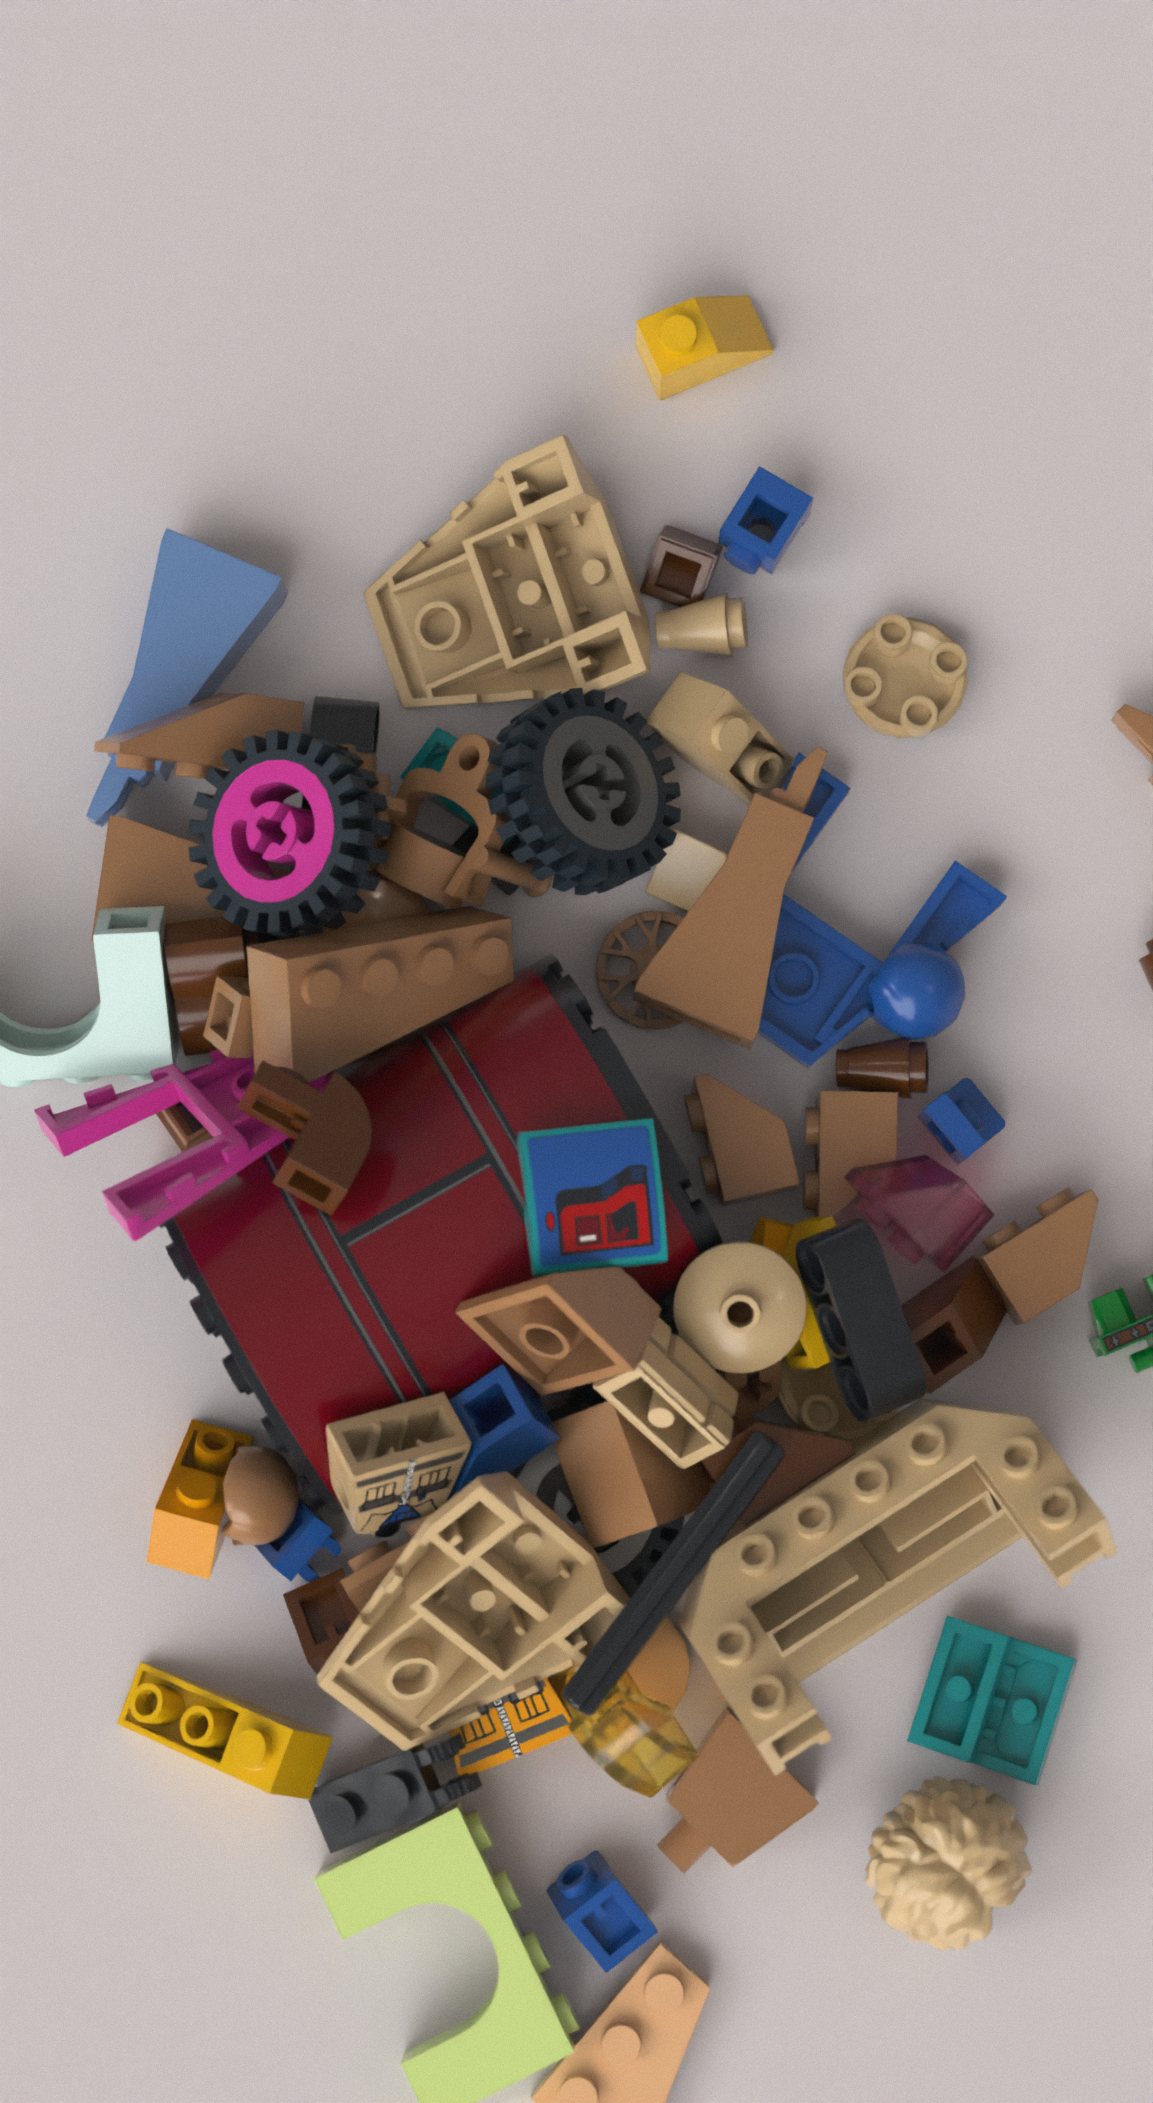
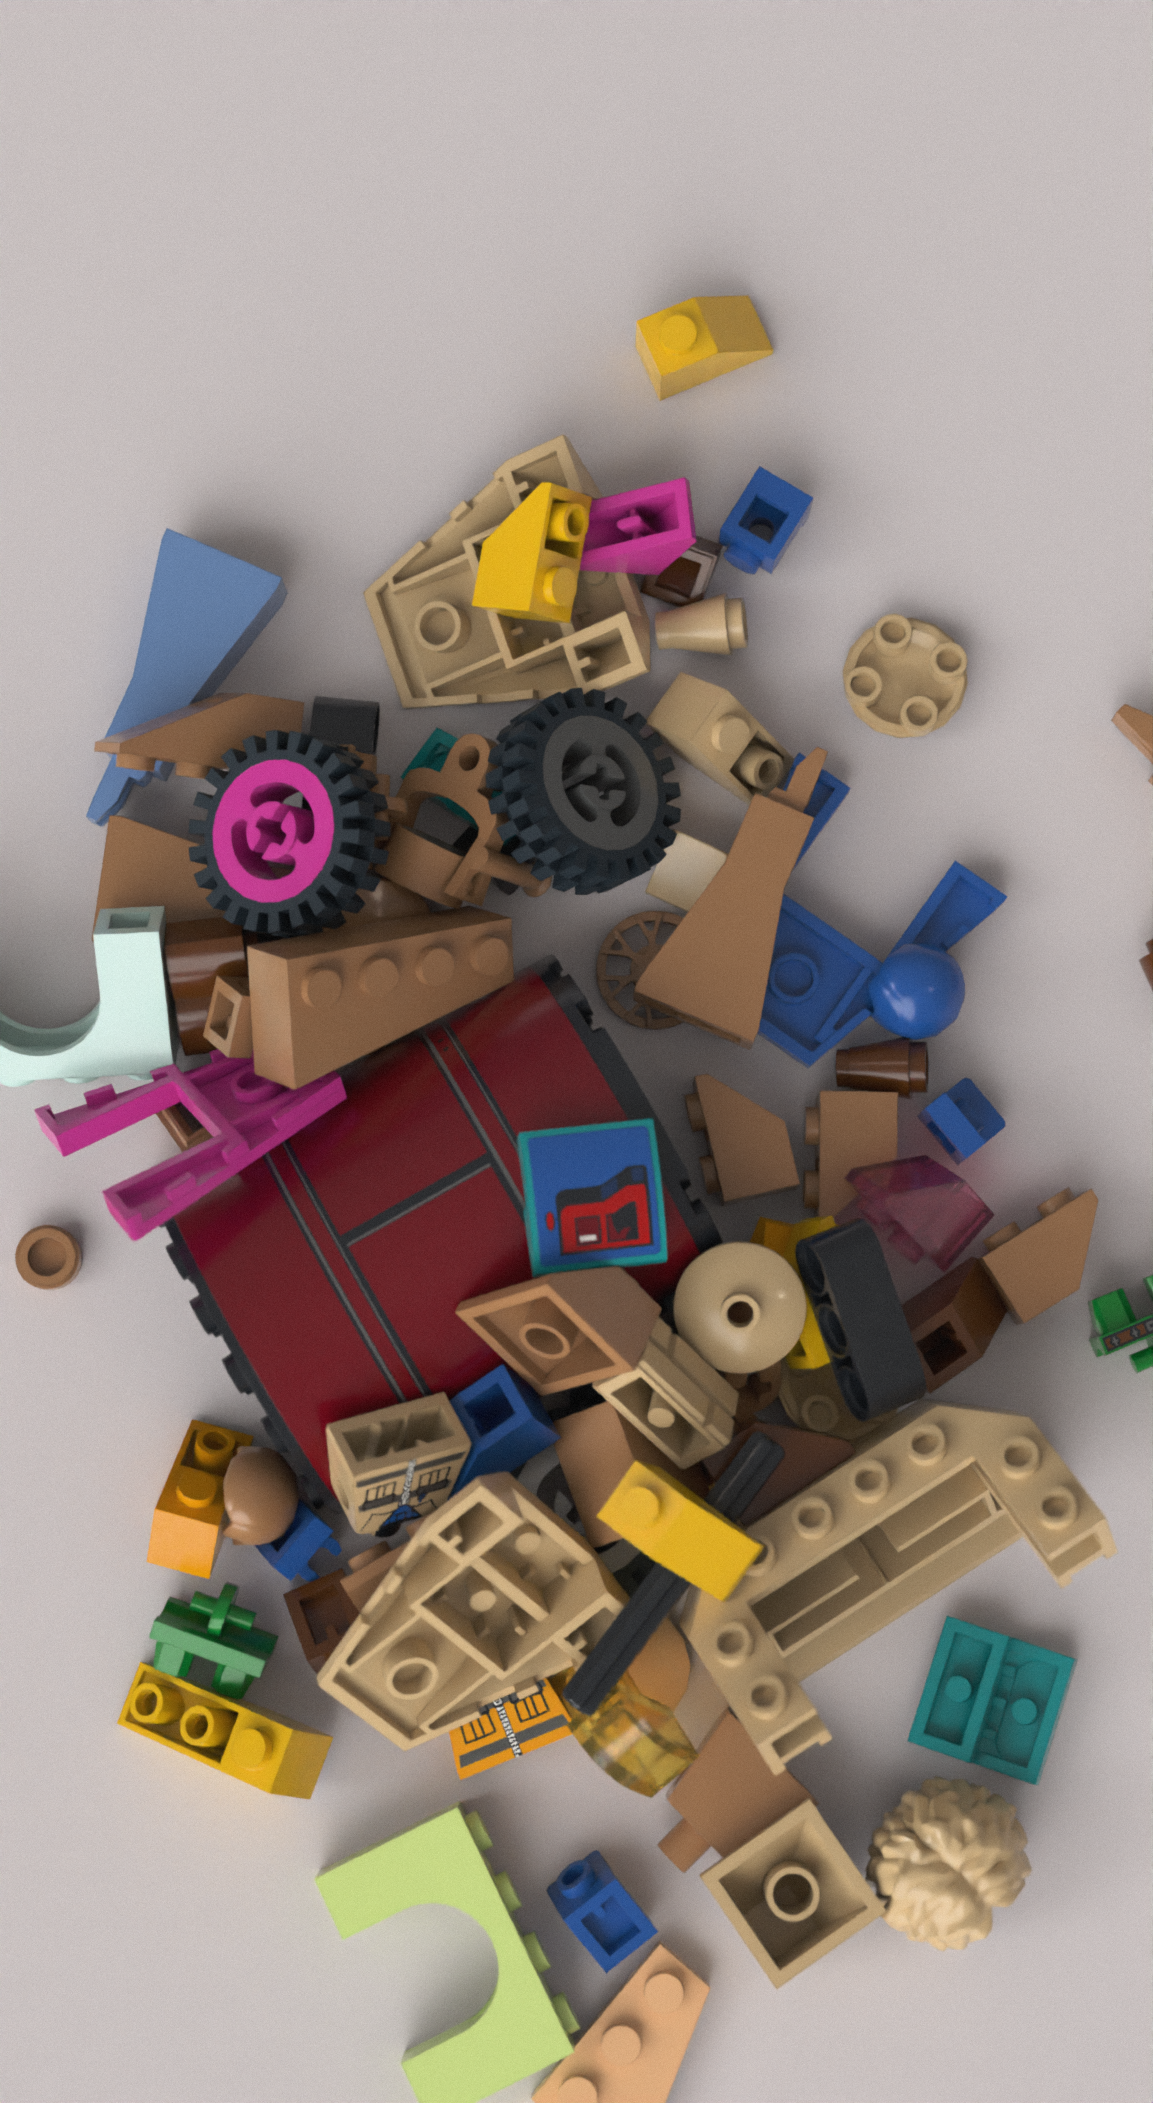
(48, 1257): none -> medium nougat tile
(216, 1632): none -> green hips
(328, 1129): reddish brown brick -> none
(388, 1793): black hinge -> none
(535, 557): none -> yellow slope
(640, 529): none -> dark pink slope
(680, 1530): none -> yellow slope
(792, 1893): none -> tan slope

